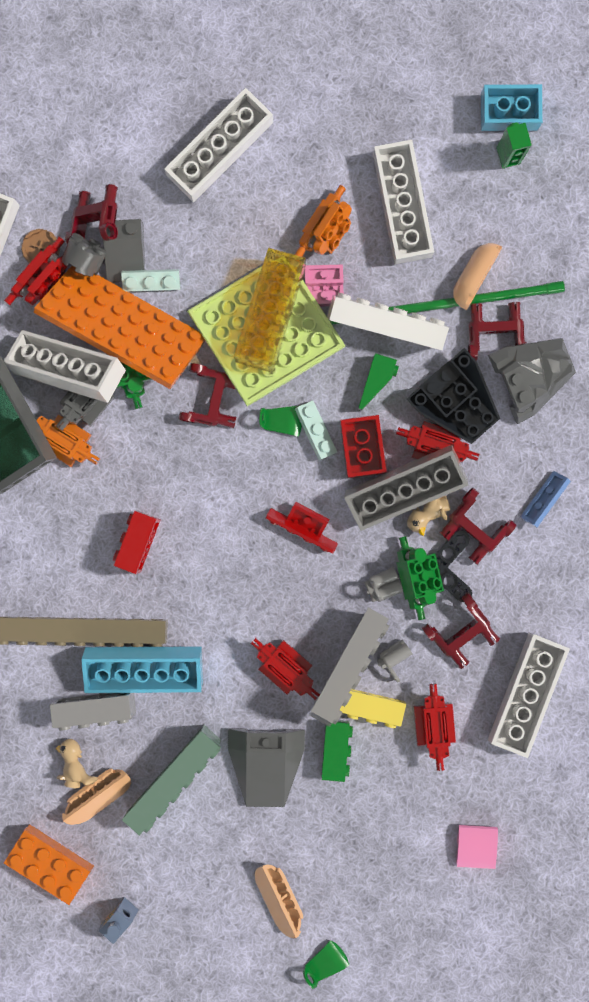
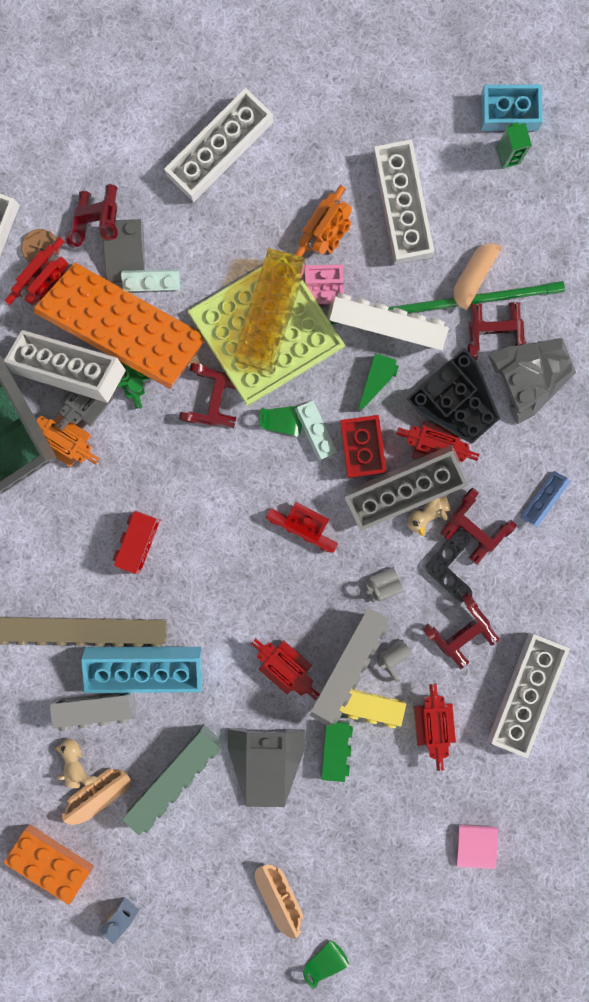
(84, 255): dark grey brick -> none
(418, 576): green piece -> none

